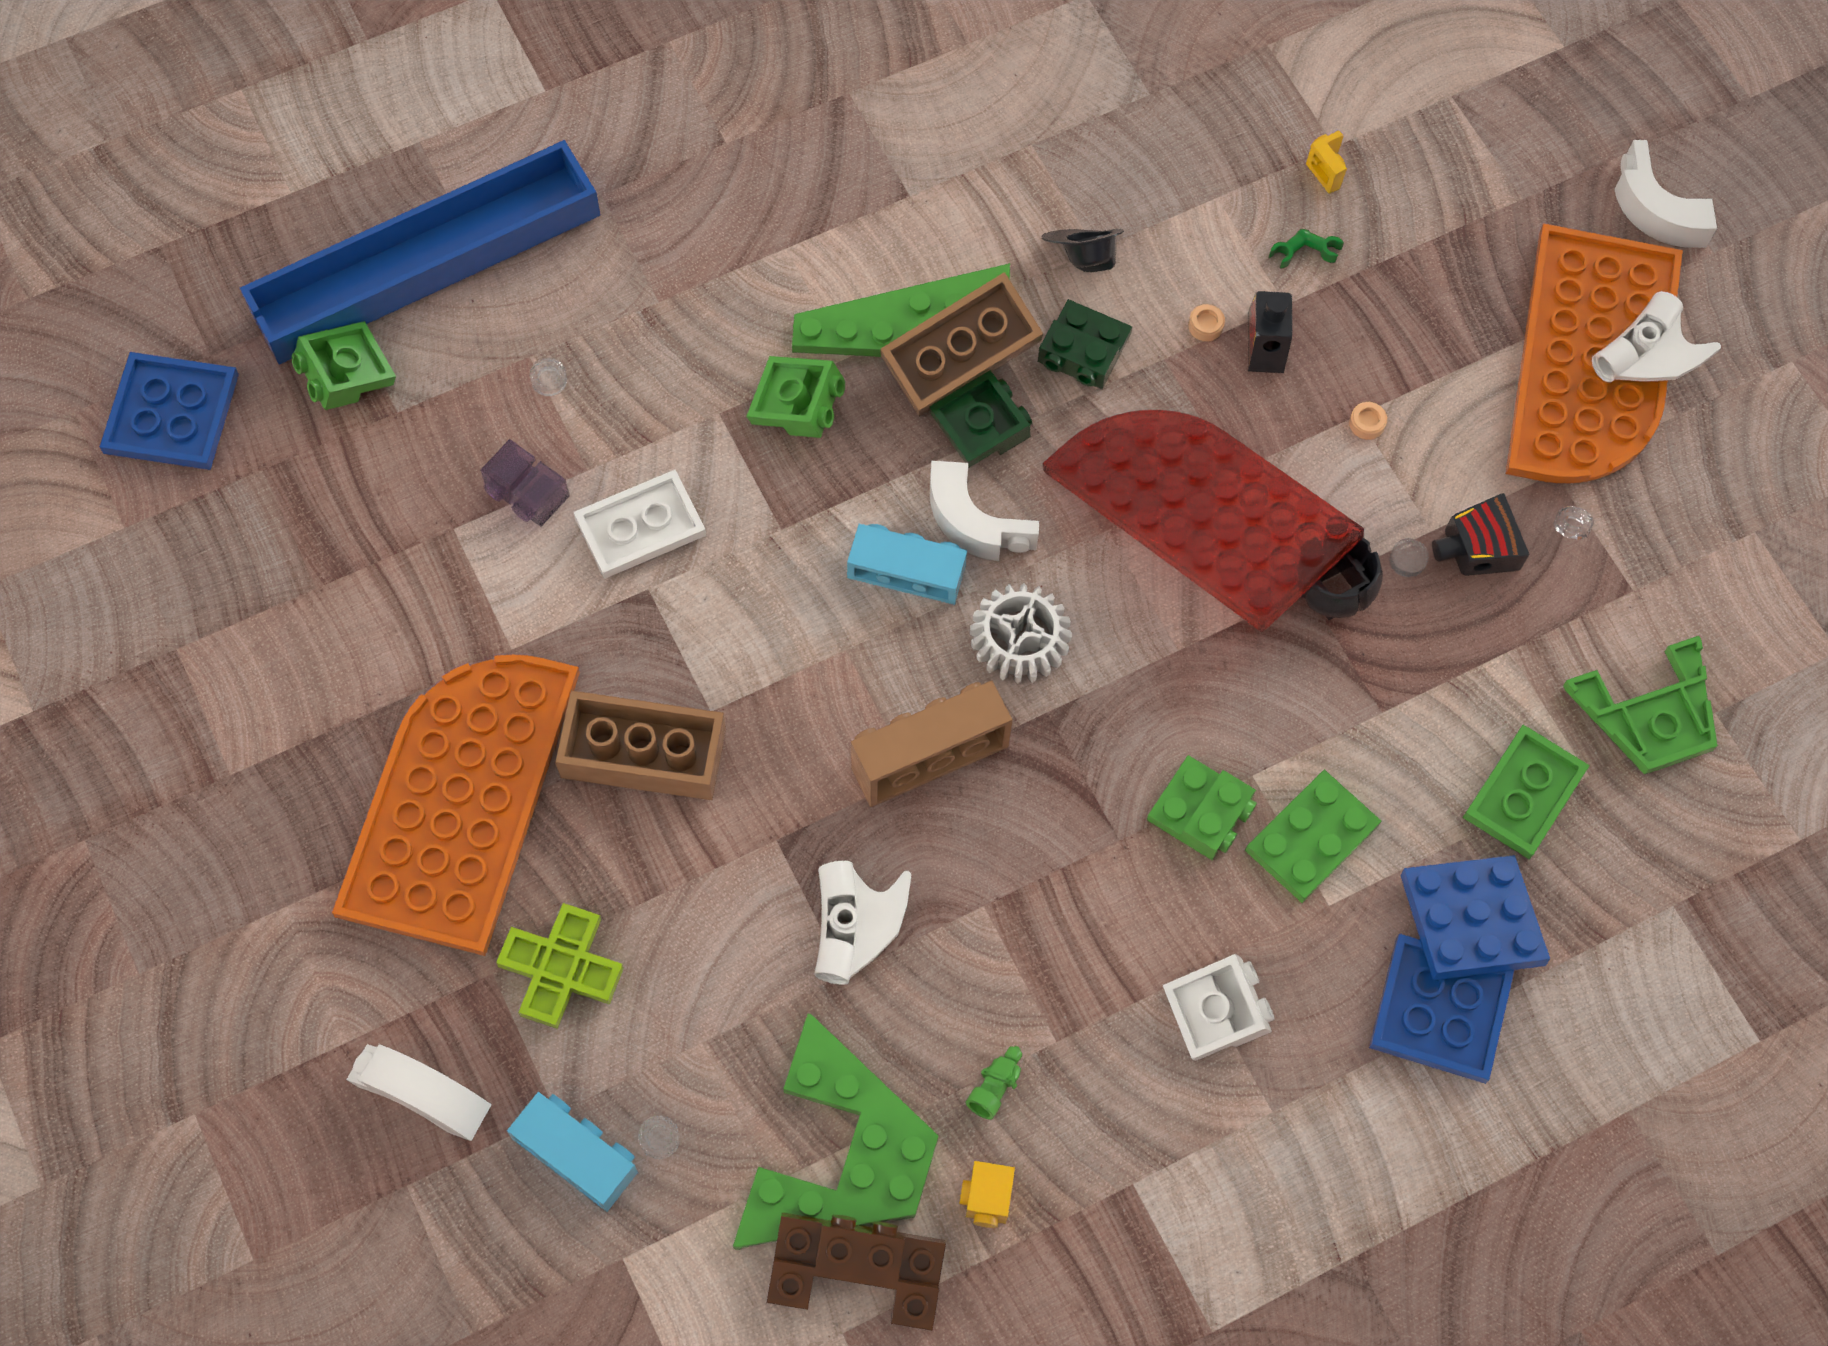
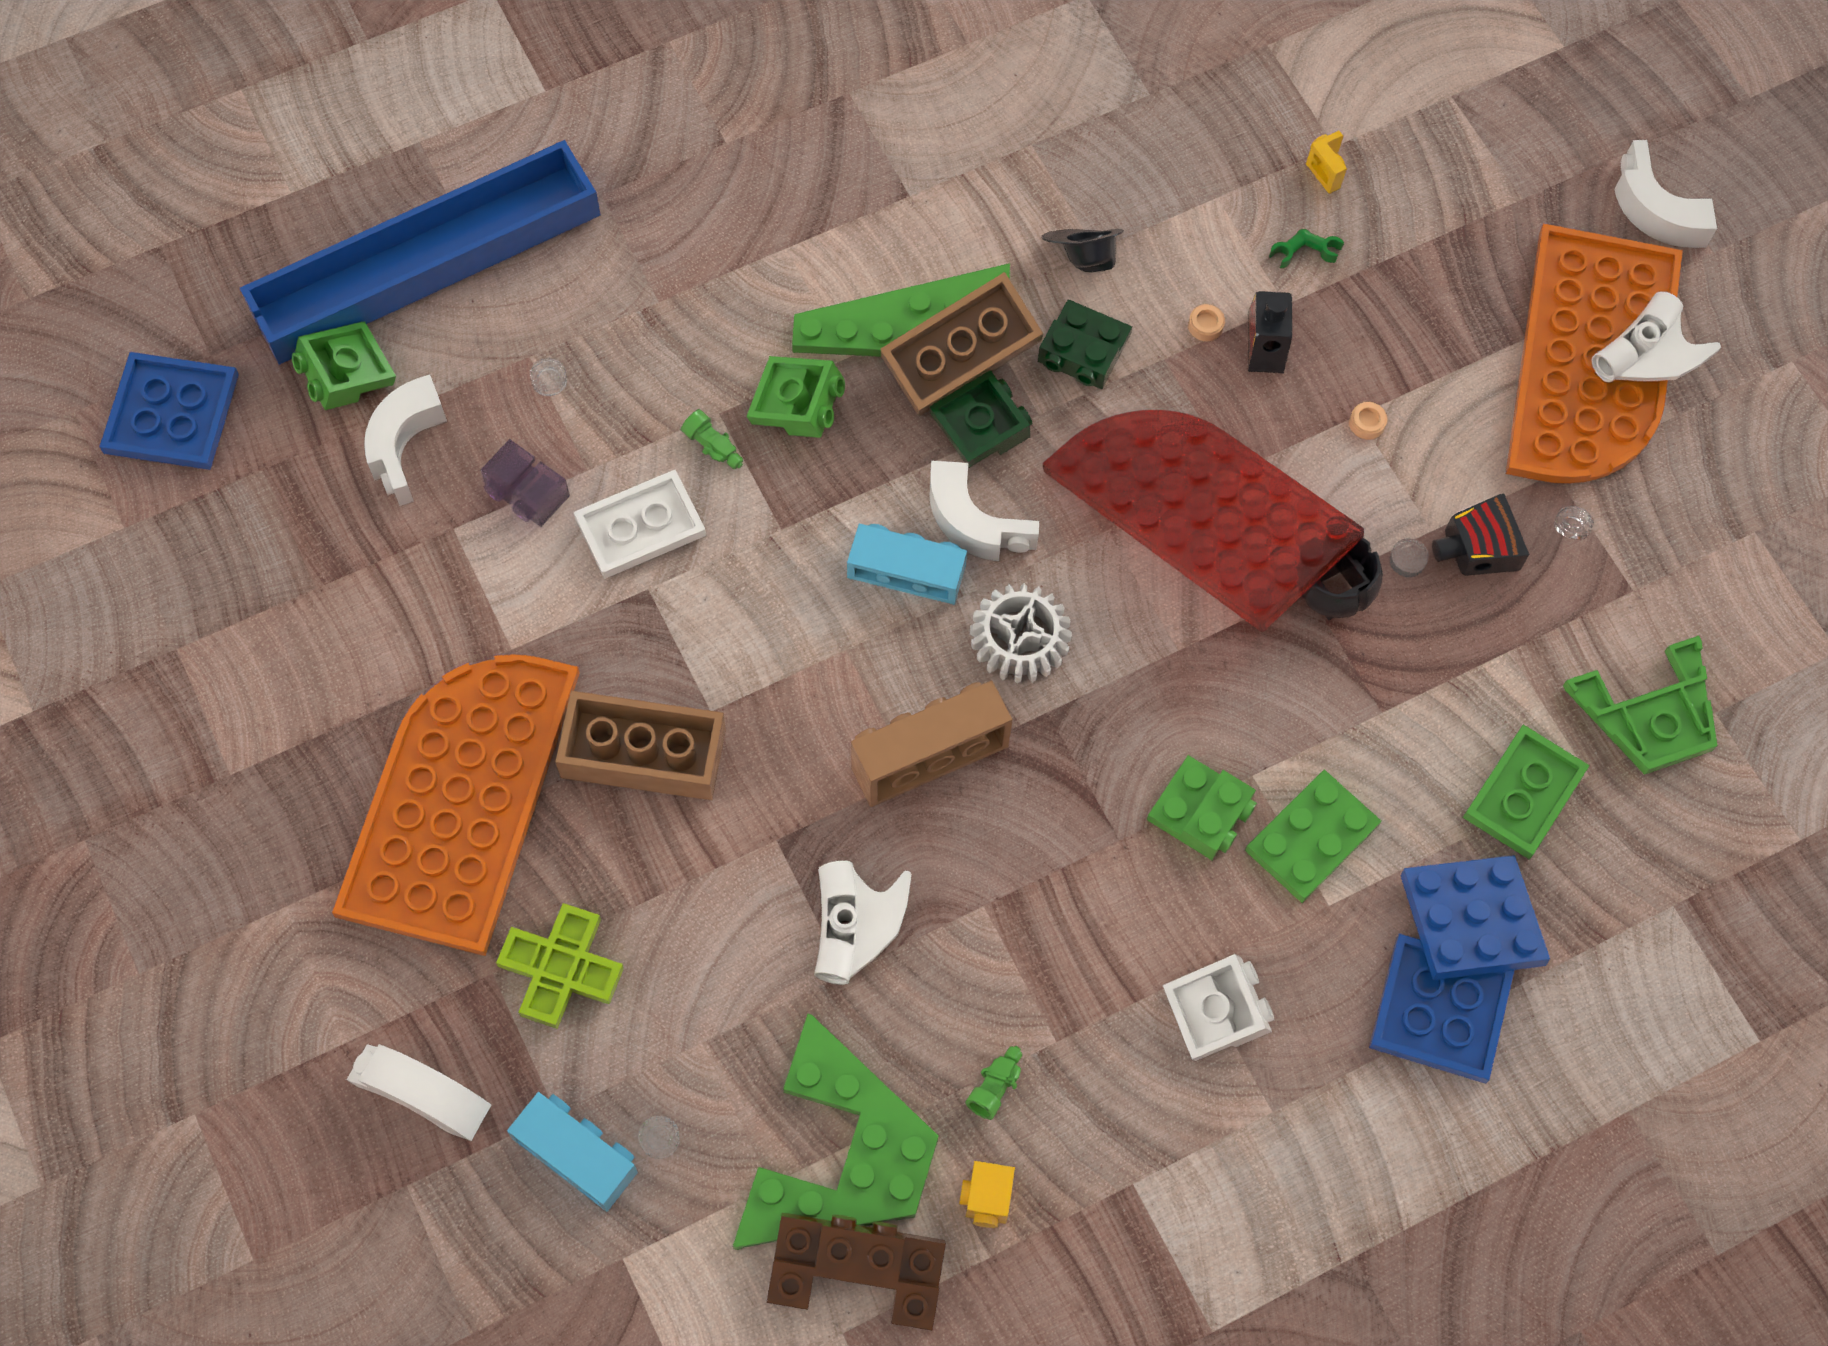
(393, 424): none -> white arch
(718, 446): none -> bright green piece

